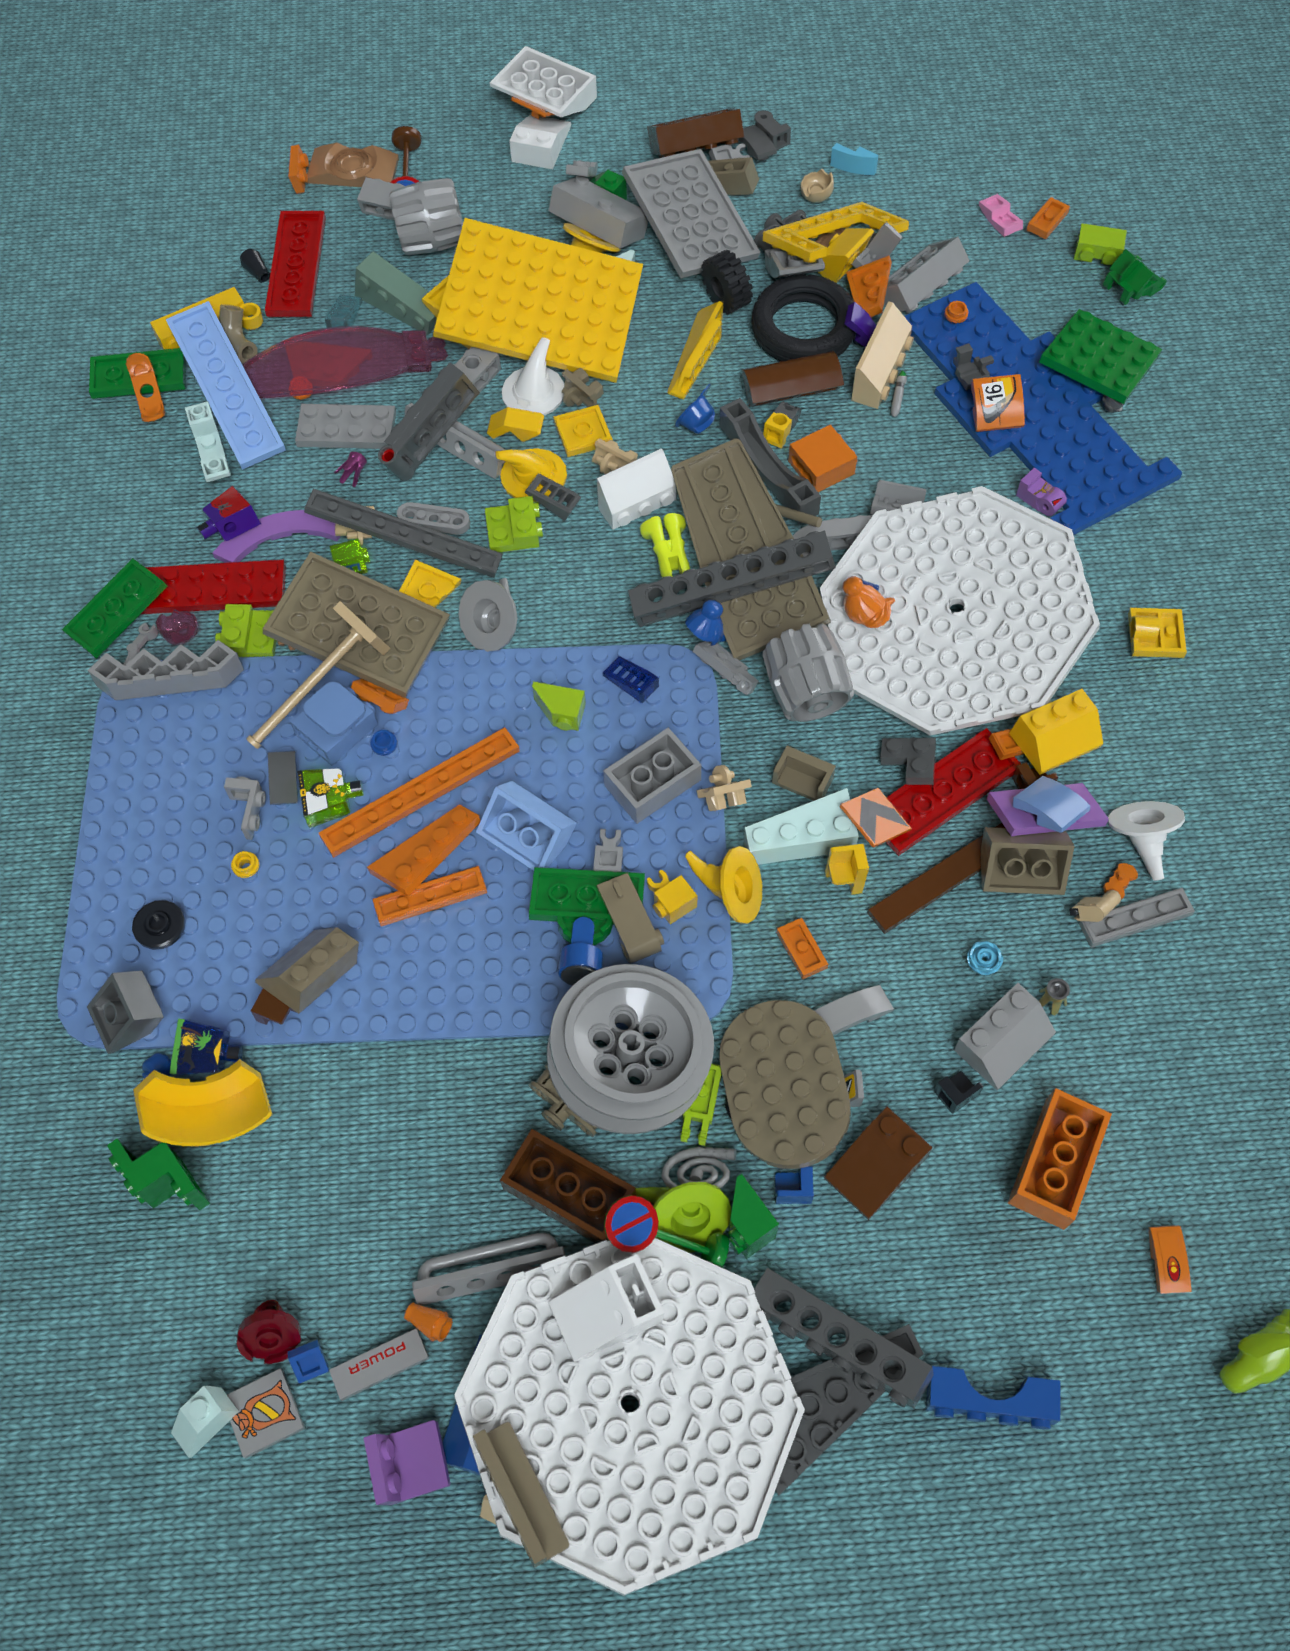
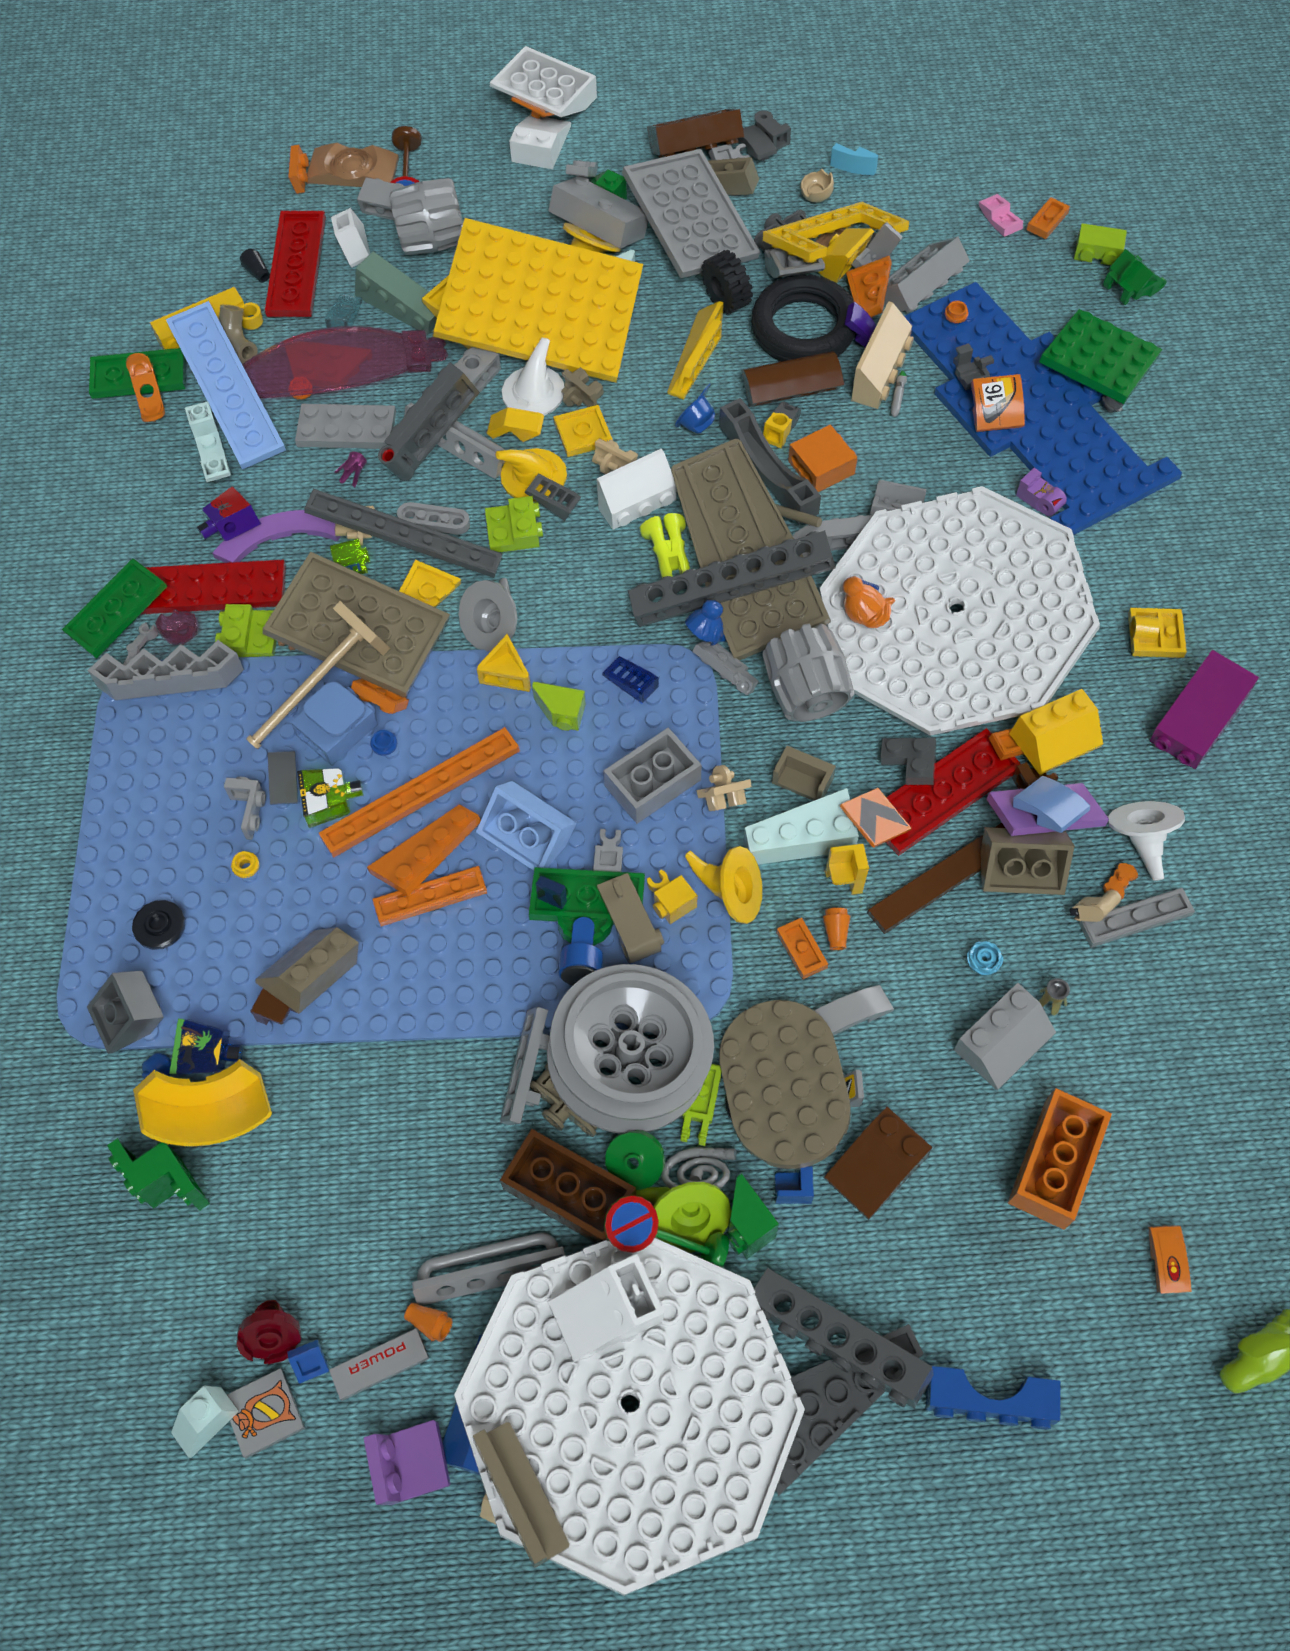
(351, 236): none -> white slope
(504, 668): none -> yellow slope
(518, 1091): none -> light grey hinge
(551, 892): none -> dark blue tile
(645, 1149): none -> green plate
(837, 925): none -> orange cone
(957, 1091): black panel -> none
(1204, 709): none -> magenta slope

